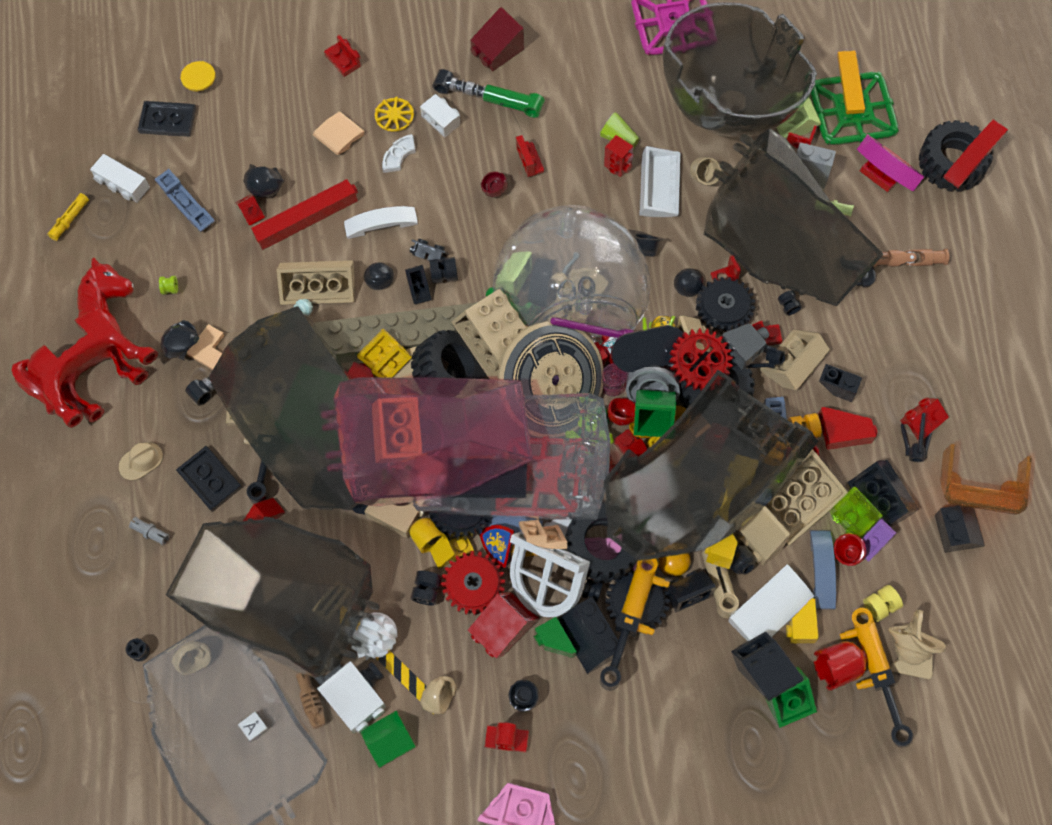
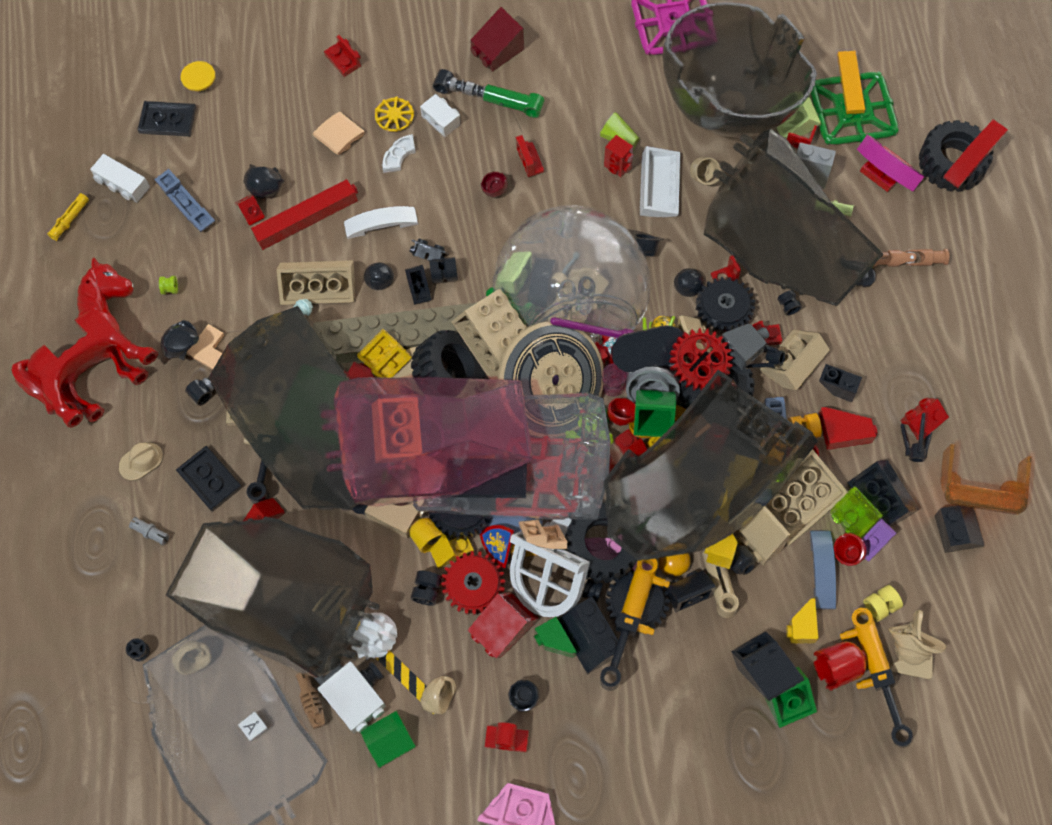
(772, 605): white slope -> none

